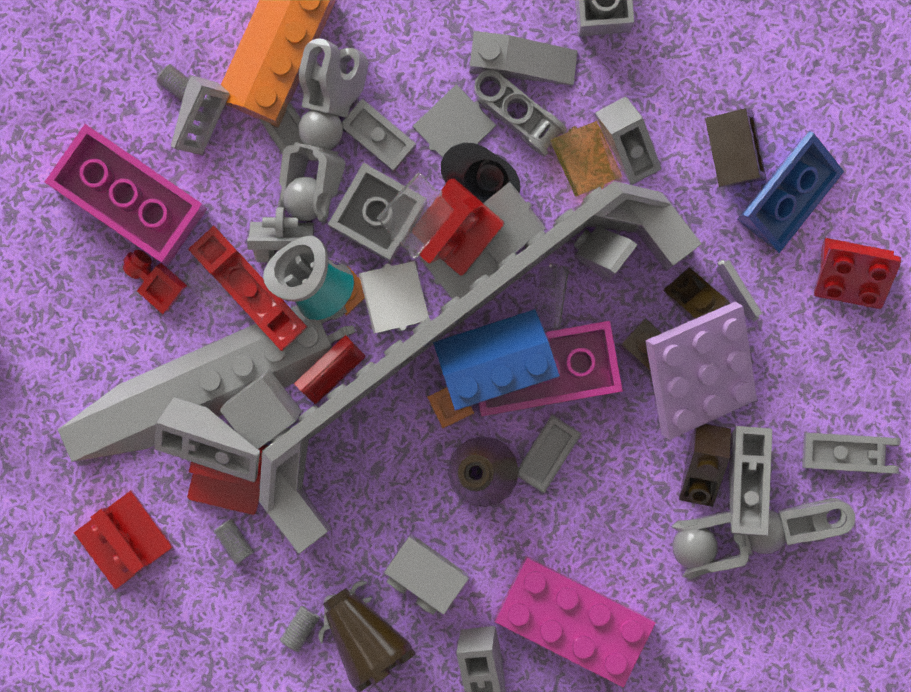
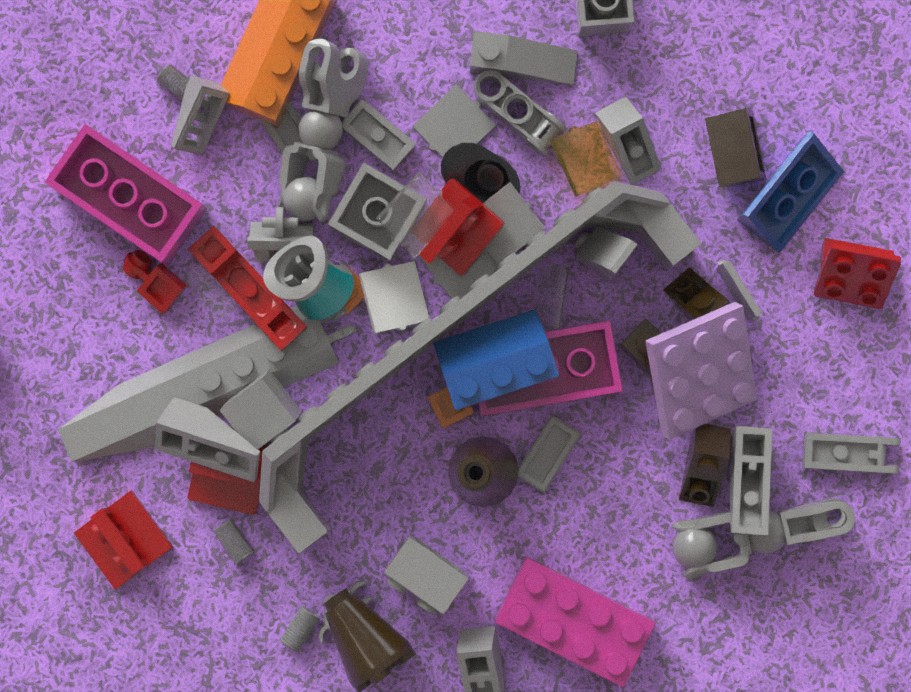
(330, 369): red tile -> none

